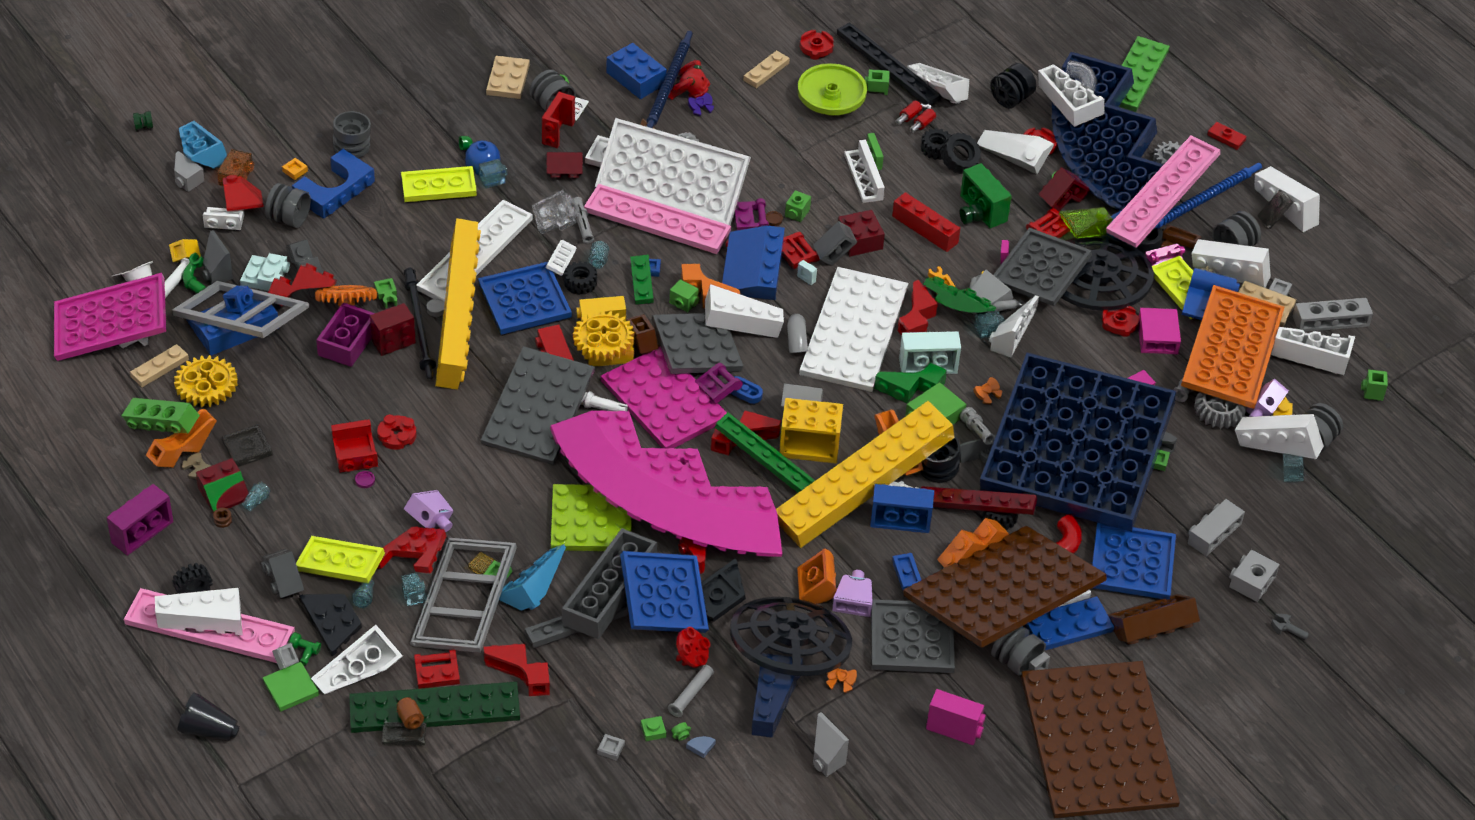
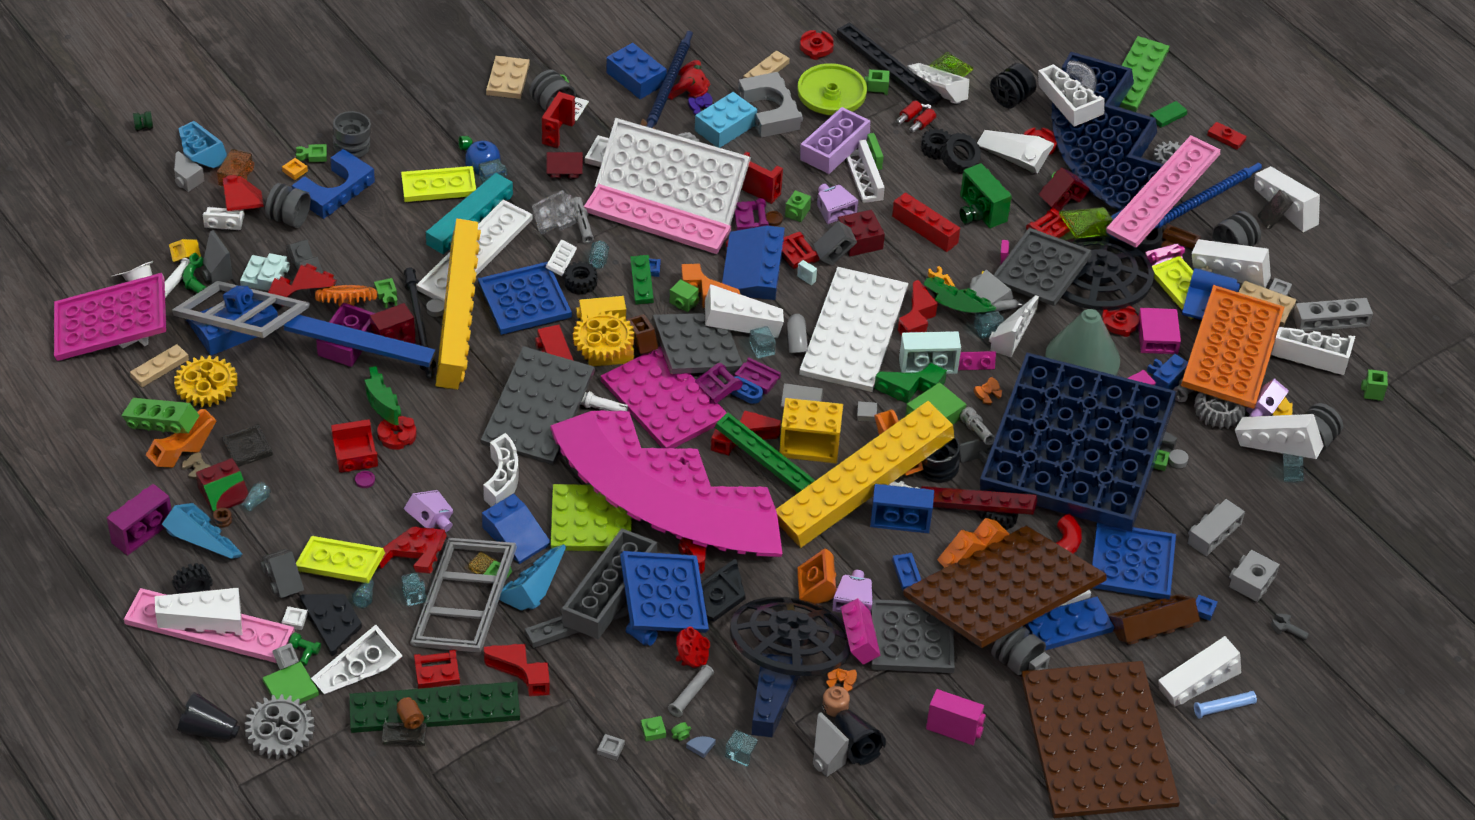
(193, 525): none -> dark azure wedge
(279, 726): none -> light grey gear
(295, 617): none -> white tile
(314, 153): none -> bright green plate
(360, 340): none -> blue tile
(382, 398): none -> green slope
(472, 208): none -> teal brick
(506, 476): none -> white brick
(514, 523): none -> blue slope
(646, 637): none -> blue cone
(725, 120): none -> medium azure brick
(740, 747): none -> clear light blue panel
(759, 374): none -> magenta plate
(762, 182): none -> red panel
(762, 342): none -> clear light blue panel
(772, 88): none -> light grey arch
(834, 140): none -> lavender brick
(835, 202): none -> lavender torso
(835, 700): none -> nougat head
(860, 631): none -> dark pink brick
(864, 739): none -> black cone
(866, 411): none -> light grey tile
(951, 64): none -> clear neon green slope
(977, 360): none -> dark pink hinge
(1086, 344): none -> sand green cone
(1169, 114): none -> green tile
(1169, 373): none -> blue brick
(1178, 458): none -> light grey tile
(1201, 672): none -> white wedge
(1205, 607): none -> blue plate
(1224, 704): none -> light blue pin

